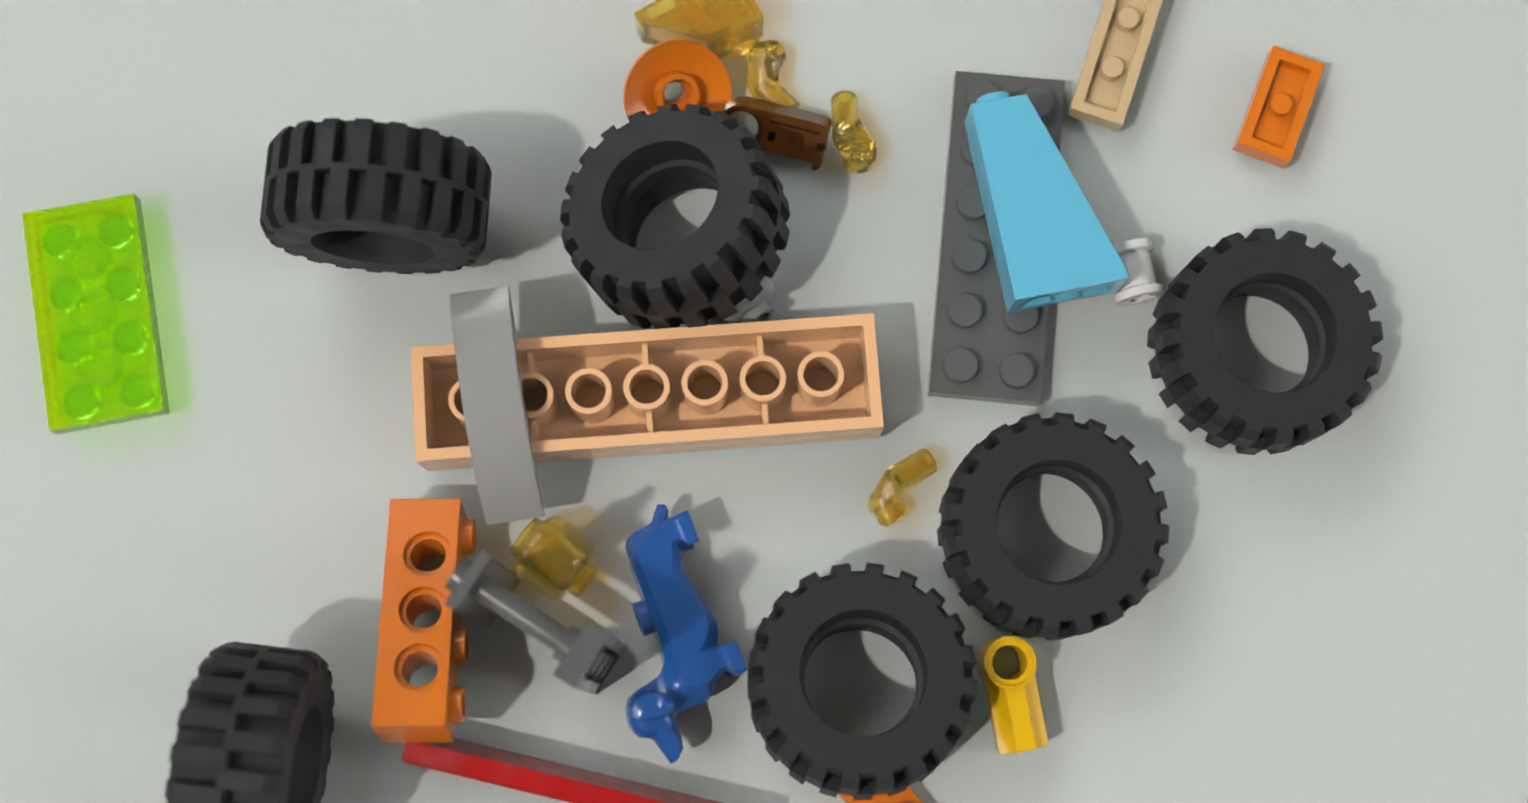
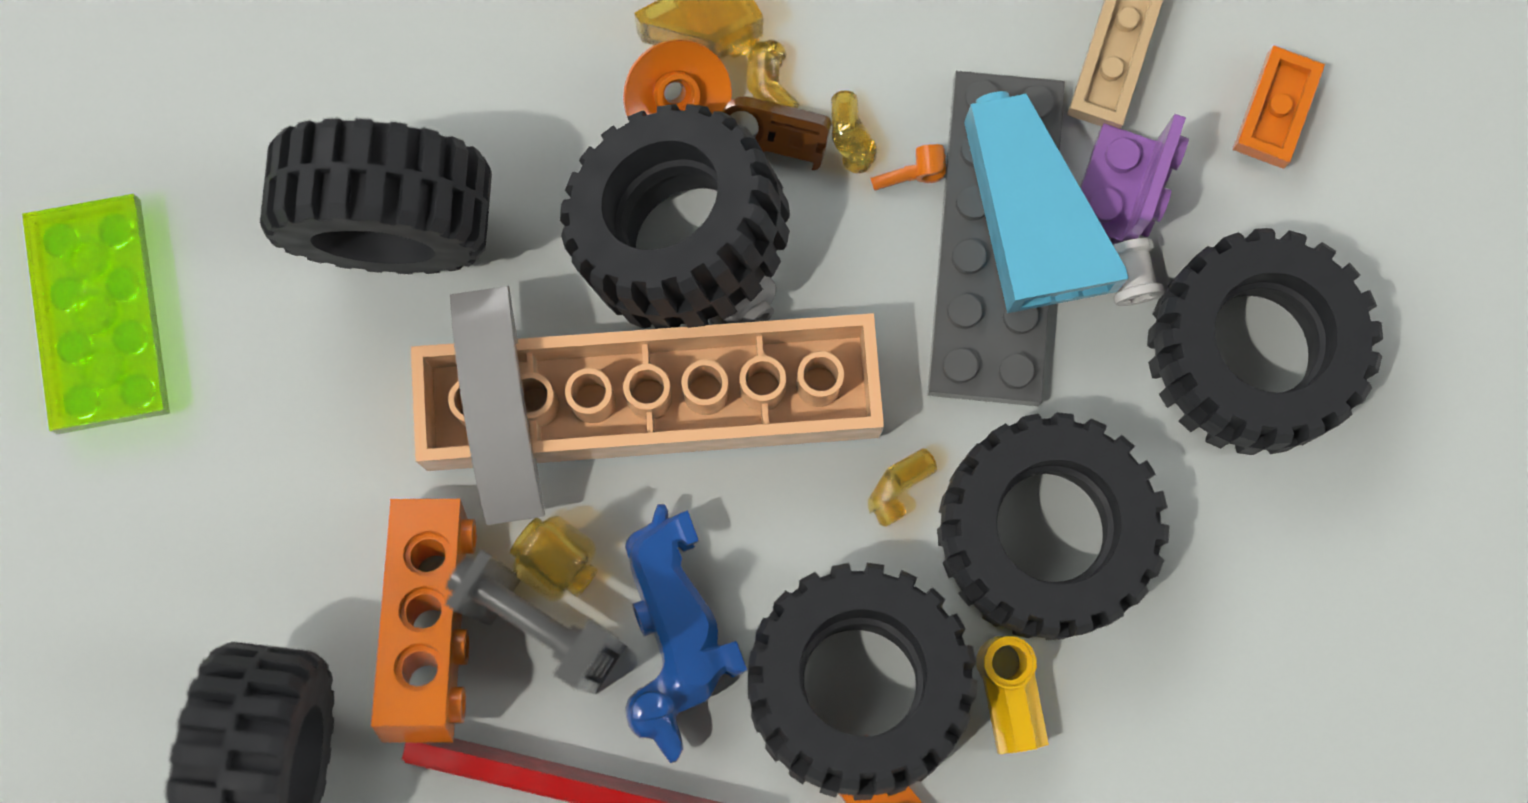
(929, 168): none -> orange hand
(1129, 178): none -> medium lavender bracket

